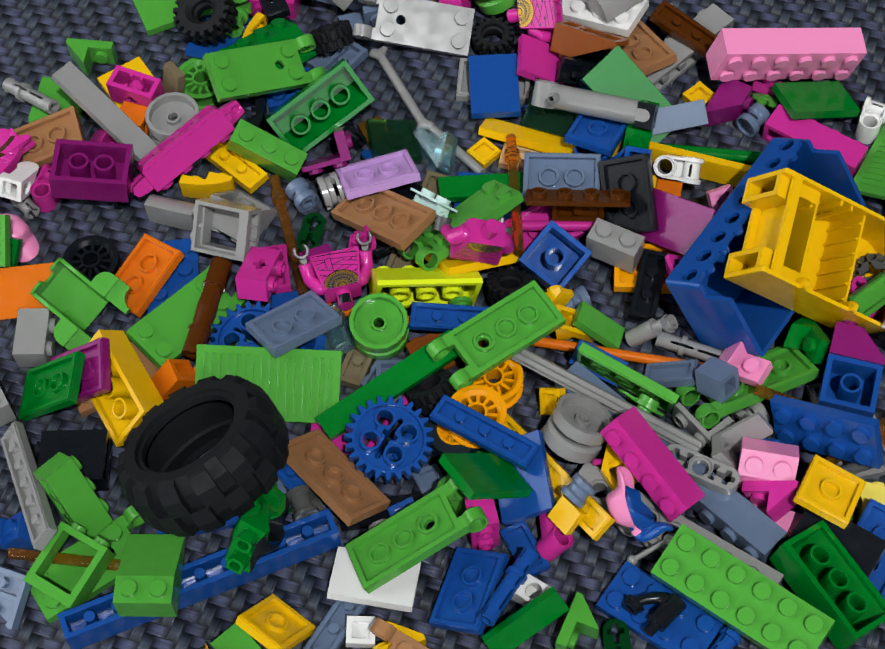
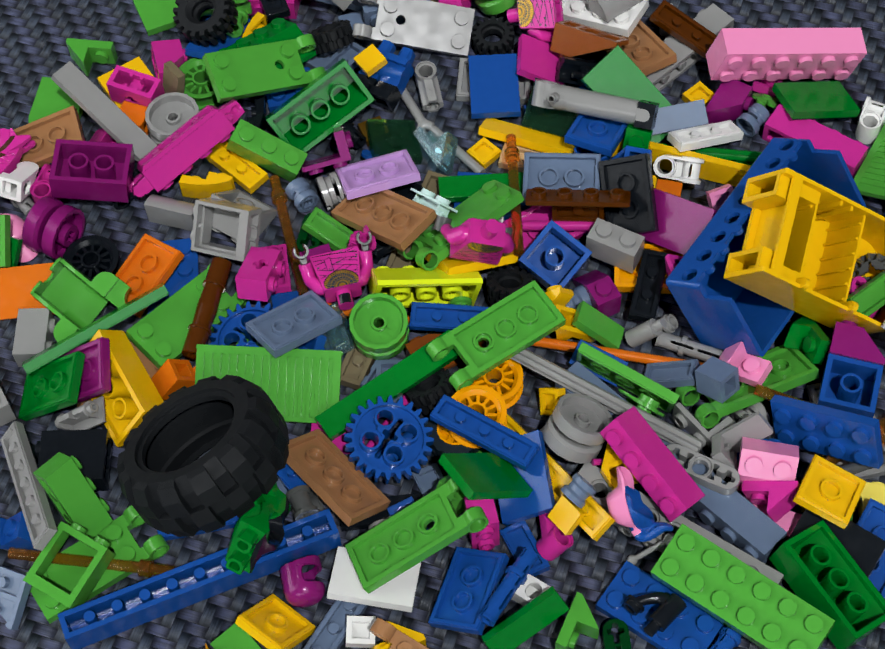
(25, 93): light grey pin -> none
(52, 227): none -> magenta wheel
(83, 417): none -> light grey hinge
(89, 331): none -> green tile
(149, 576): bright green slope -> none
(166, 51): none -> dark pink slope
(302, 588): none -> magenta helmet
(327, 229): none -> bright green tile
(370, 60): none -> yellow tile
(391, 79): none -> blue hips
(428, 86): none -> light grey piece
(602, 292): none -> magenta slope
(705, 136): none -> white tile

